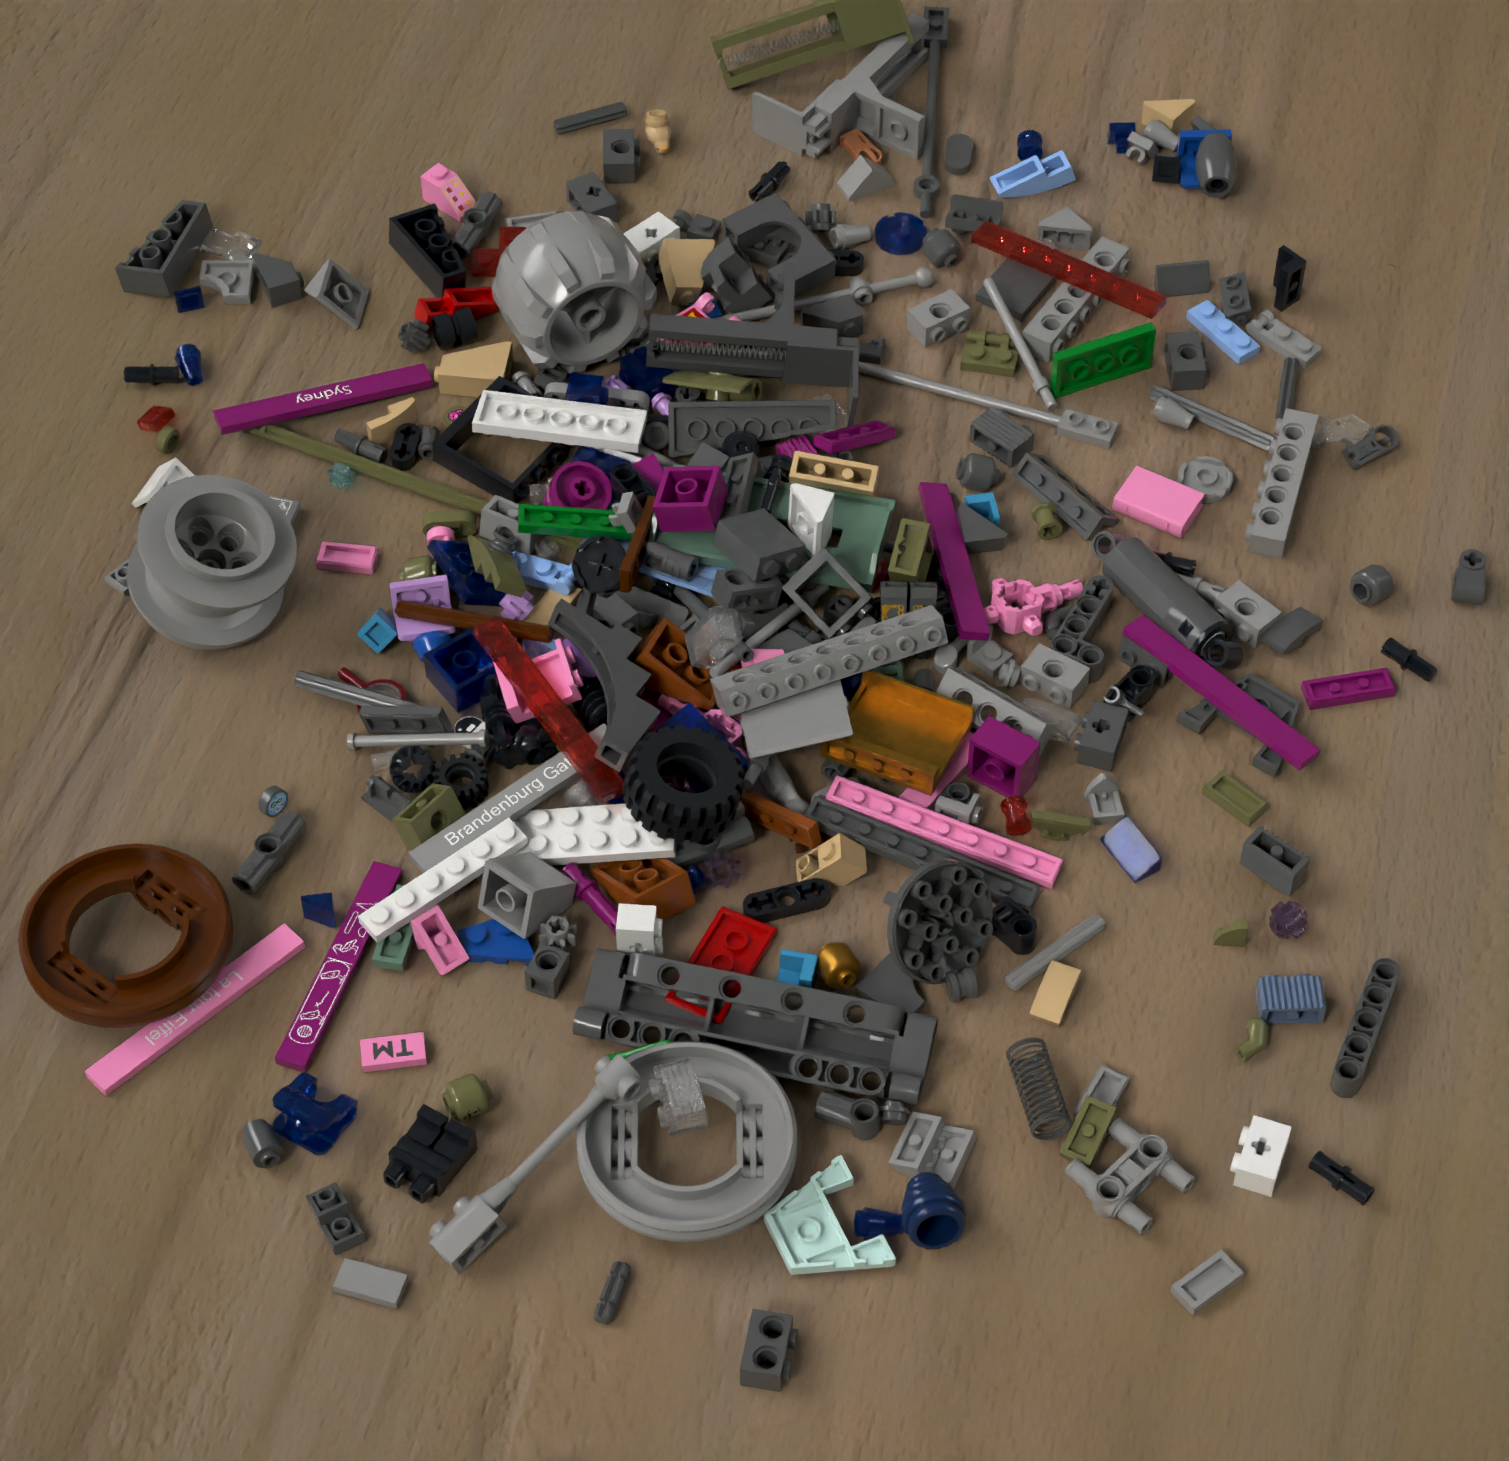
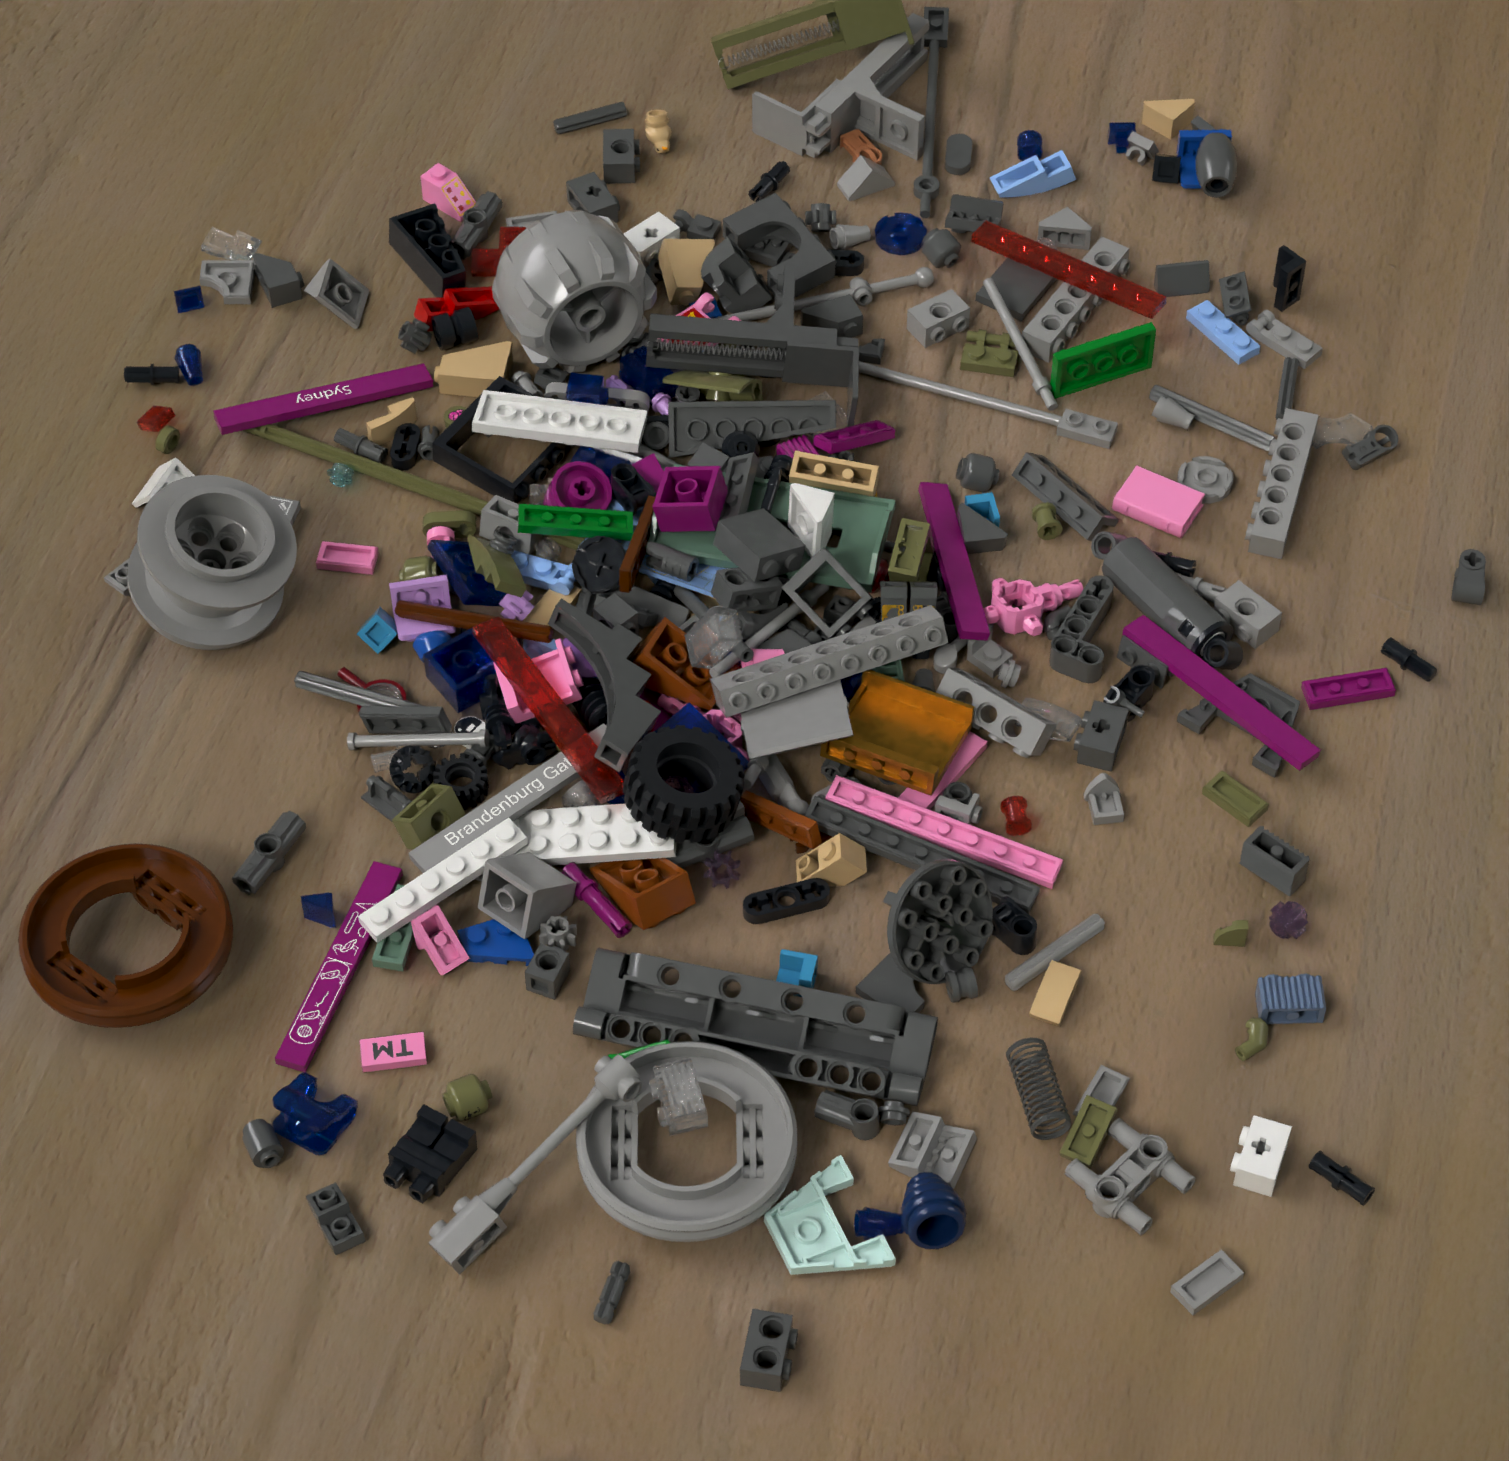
(165, 1033): bright pink tile -> none
(167, 253): dark grey wedge -> none
(273, 801): tile -> none
(370, 1283): light grey tile -> none
(626, 512): light grey tile -> none
(639, 930): white brick -> none
(696, 878): clear blue bush -> none
(731, 945): red tile -> none
(838, 965): pearl gold head -> none
(1001, 436): dark grey brick -> none
(1003, 758): magenta brick -> none
(1054, 676): light grey brick -> none
(1059, 826): olive tile -> none
(1132, 850): clear blue slope -> none
(1161, 135): light grey cone -> none
(1185, 361): dark grey brick -> none
(1290, 630): dark grey slope -> none
(1364, 1039): dark grey beam -> none
(1371, 585): dark grey head -> none

